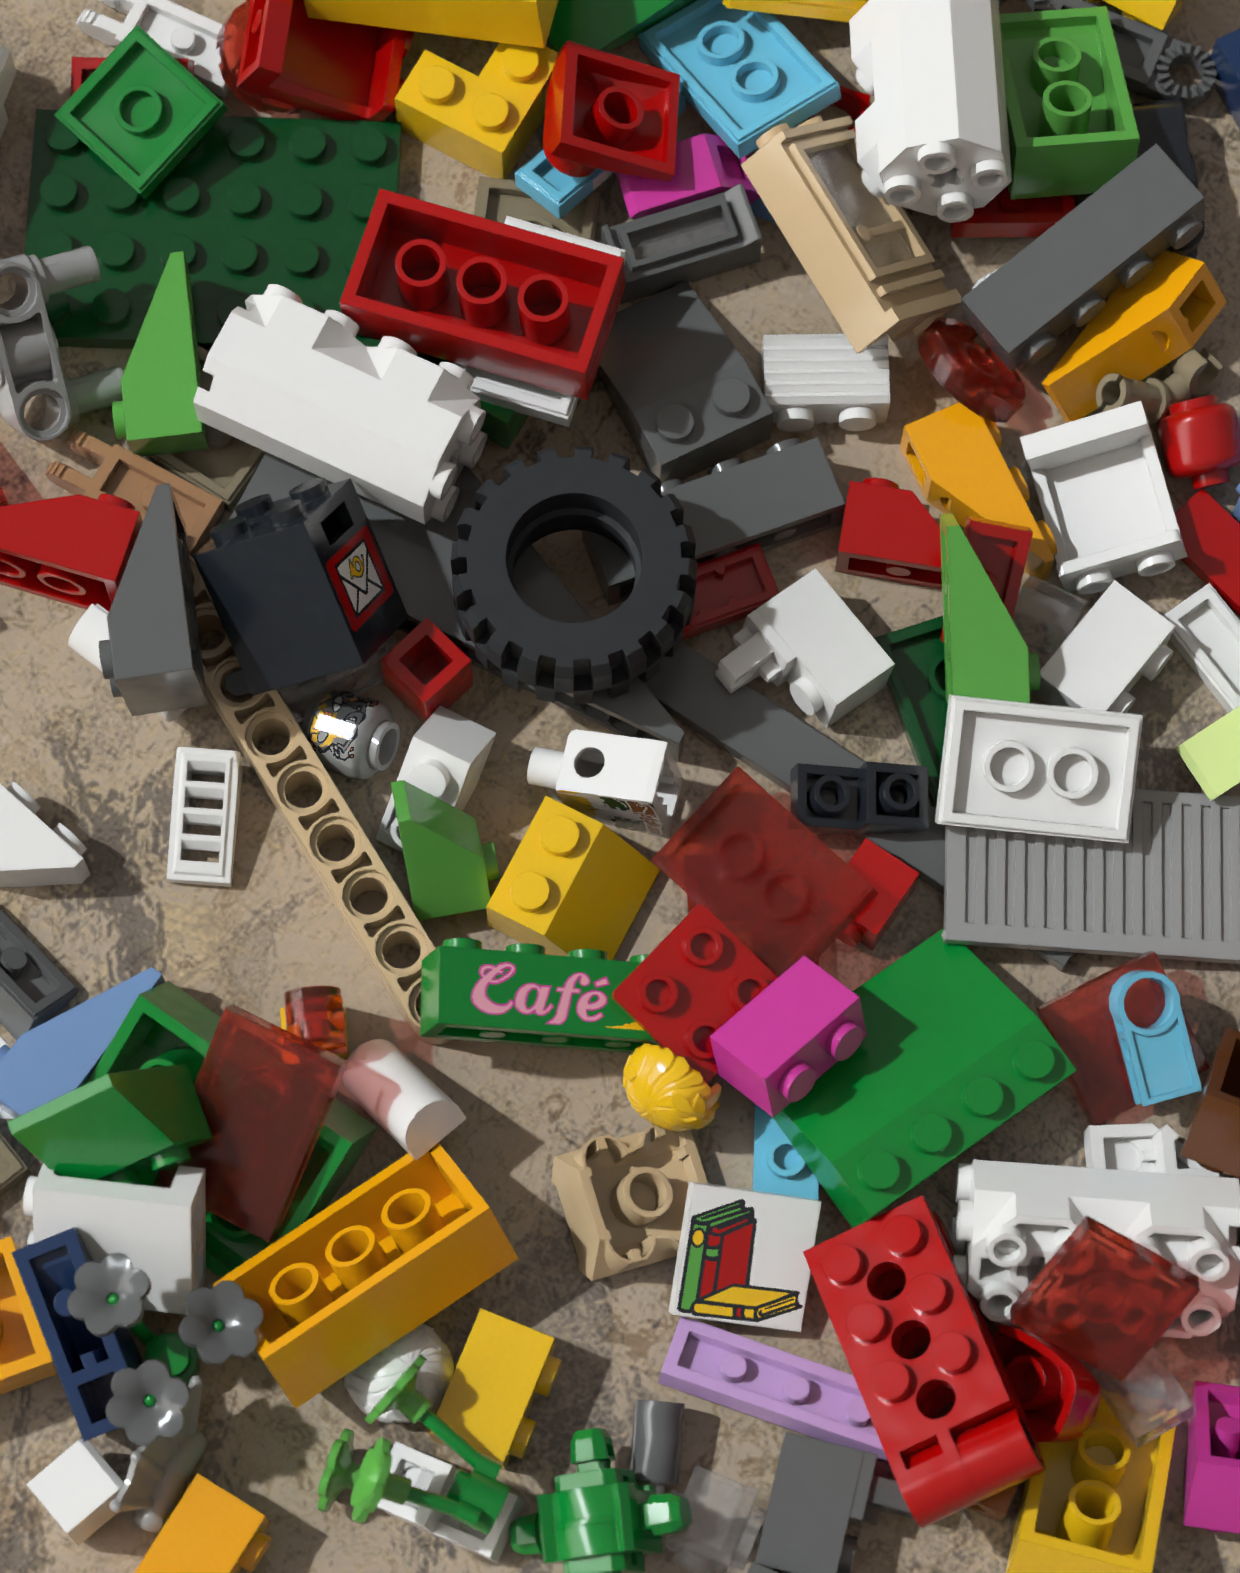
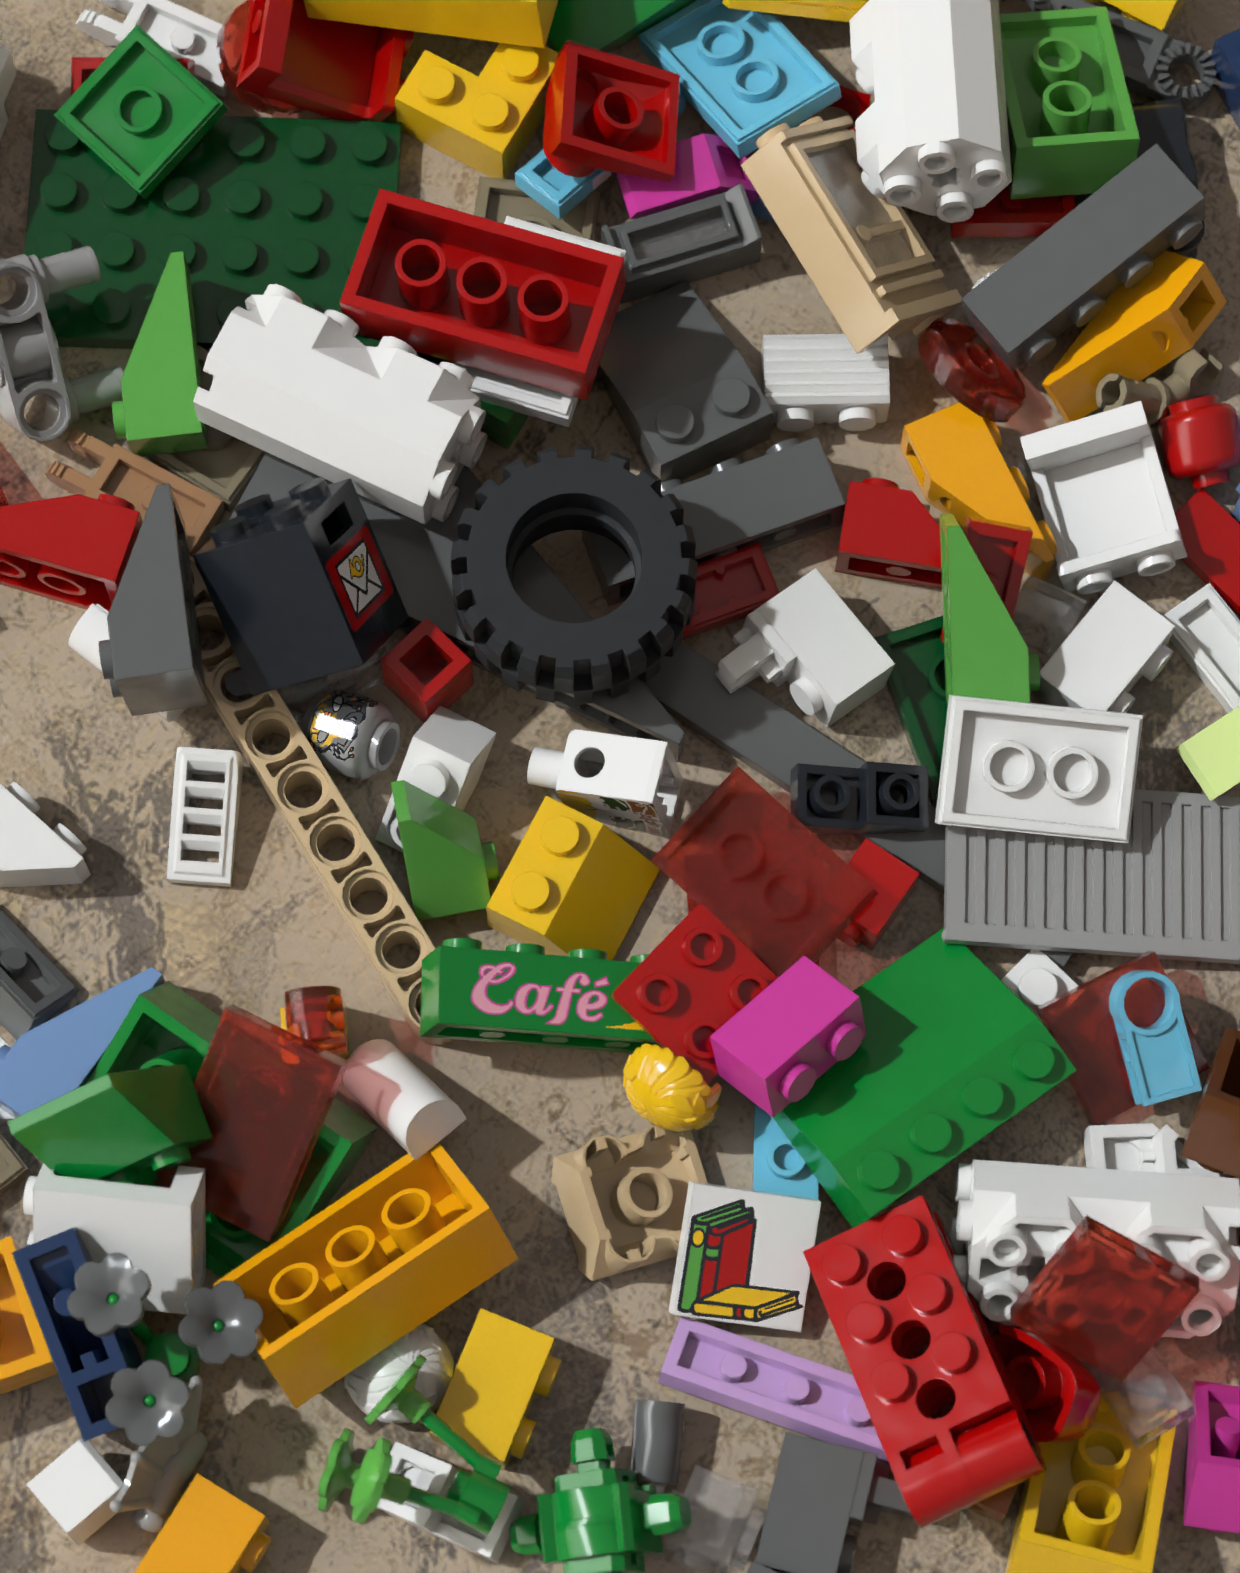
(1037, 980): none -> white plate

